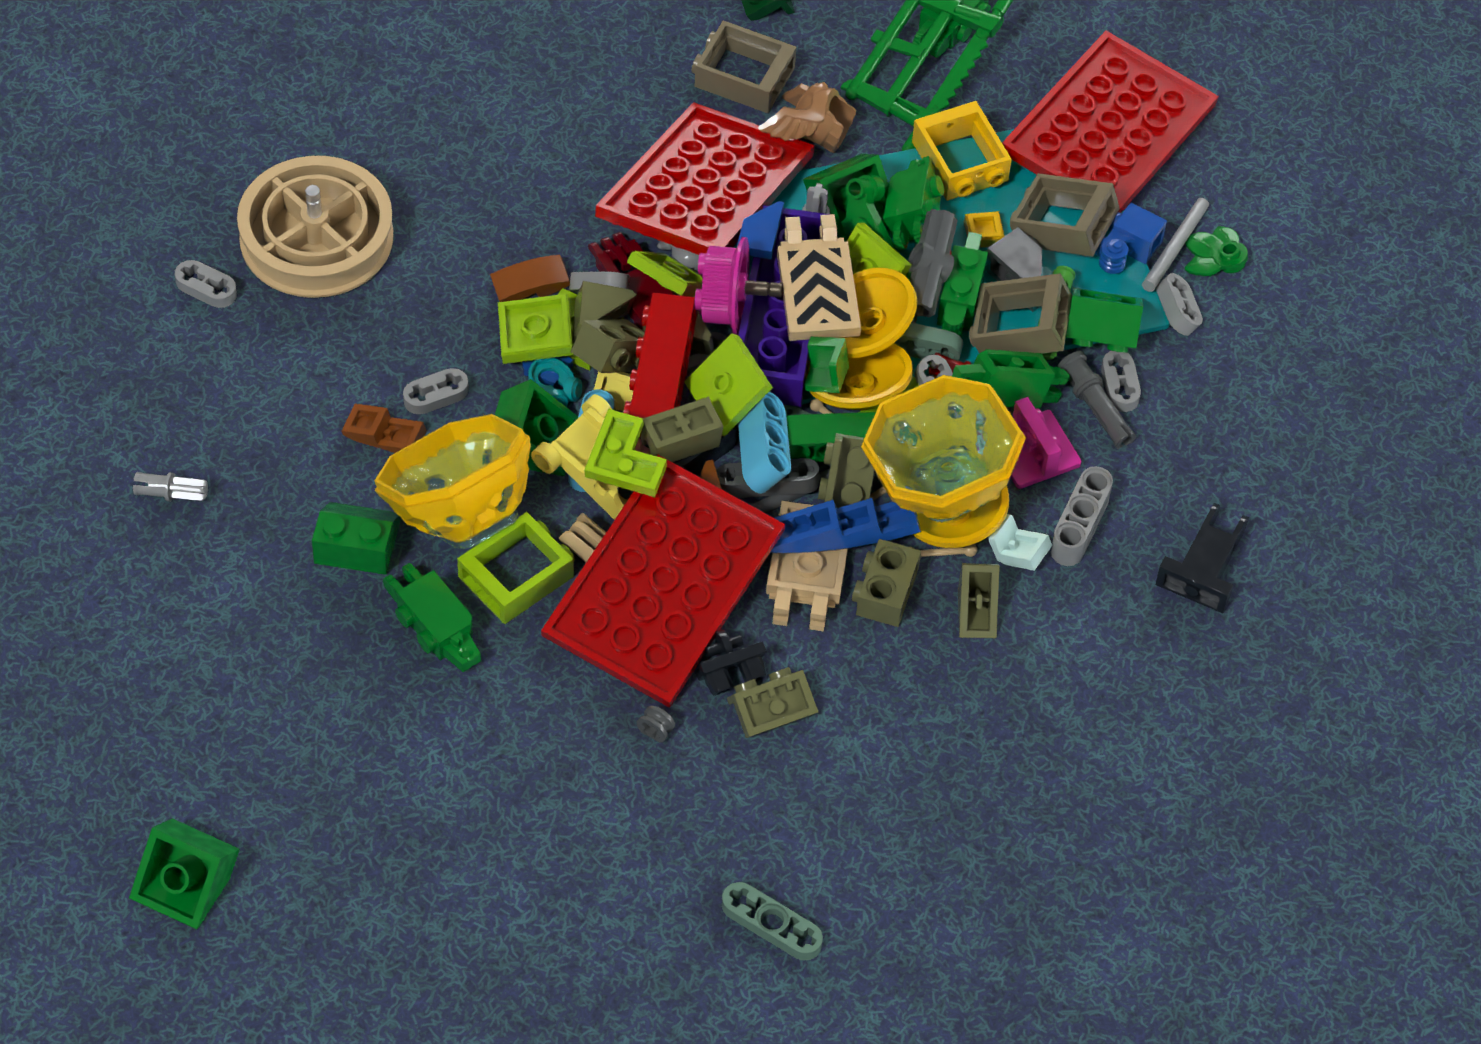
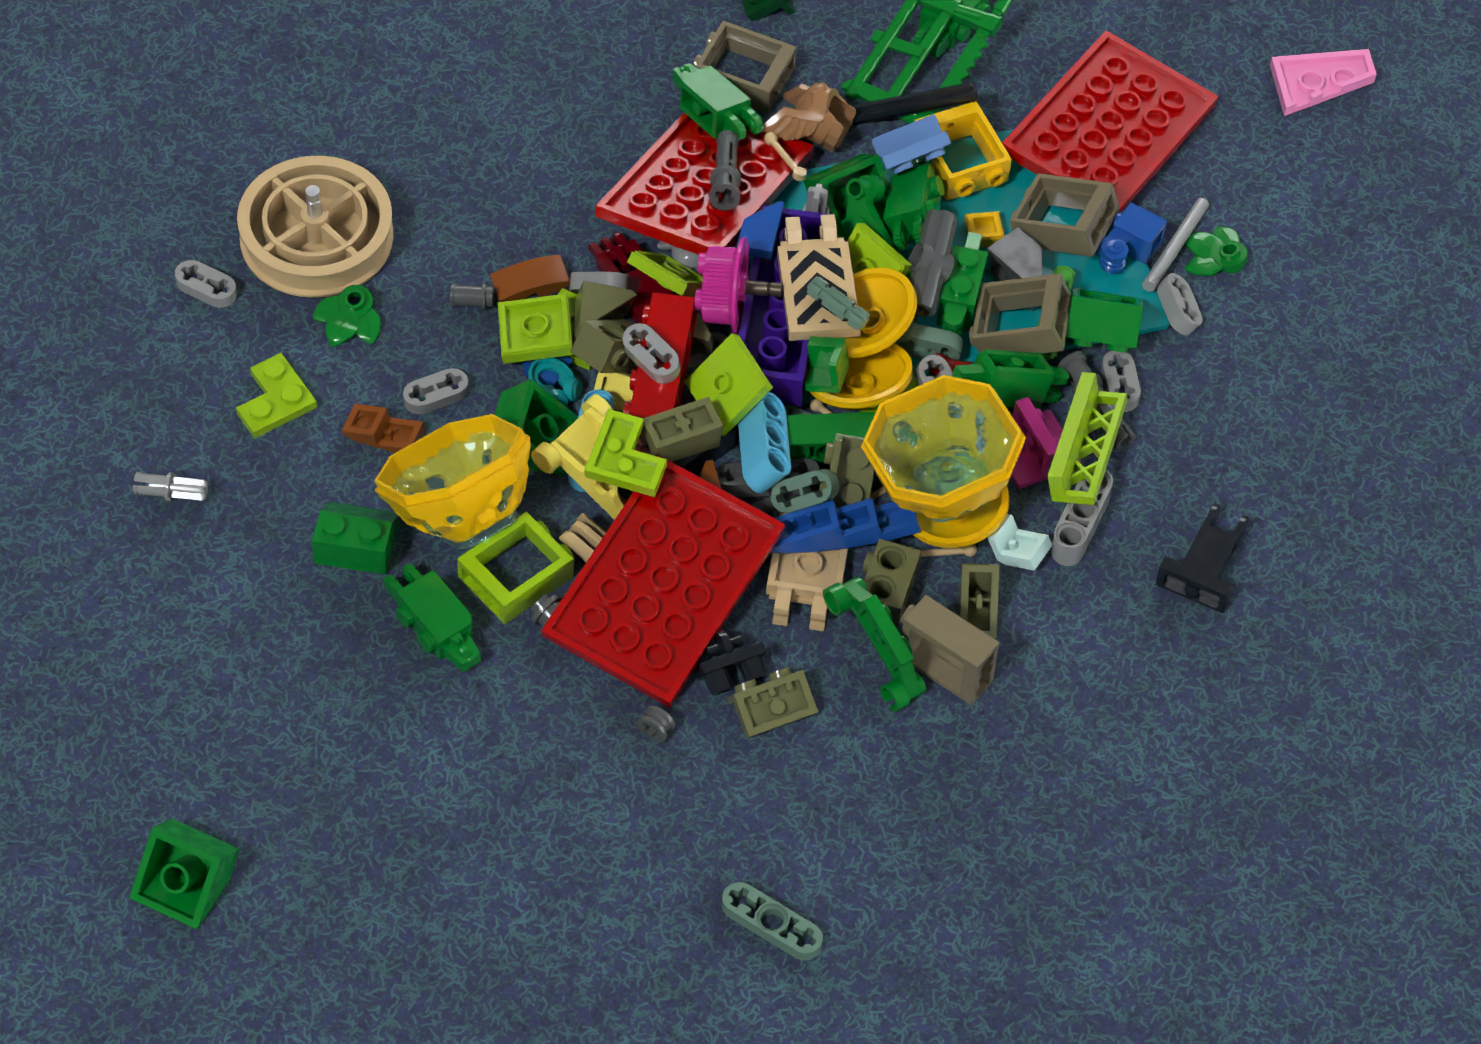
(283, 398): none -> lime plate
(345, 319): none -> green plate
(472, 295): none -> dark grey pin
(544, 608): none -> dark grey plate
(656, 348): none -> light grey beam
(715, 102): none -> green hinge
(725, 177): none -> dark grey pin
(798, 172): none -> tan hinge
(806, 497): none -> sand green beam
(838, 303): none -> sand green axle
(890, 645): none -> green plate
(911, 142): none -> medium blue bracket
(915, 103): none -> black axle
(950, 649): none -> dark tan window
(1075, 436): none -> lime fence
(1319, 77): none -> bright pink wing

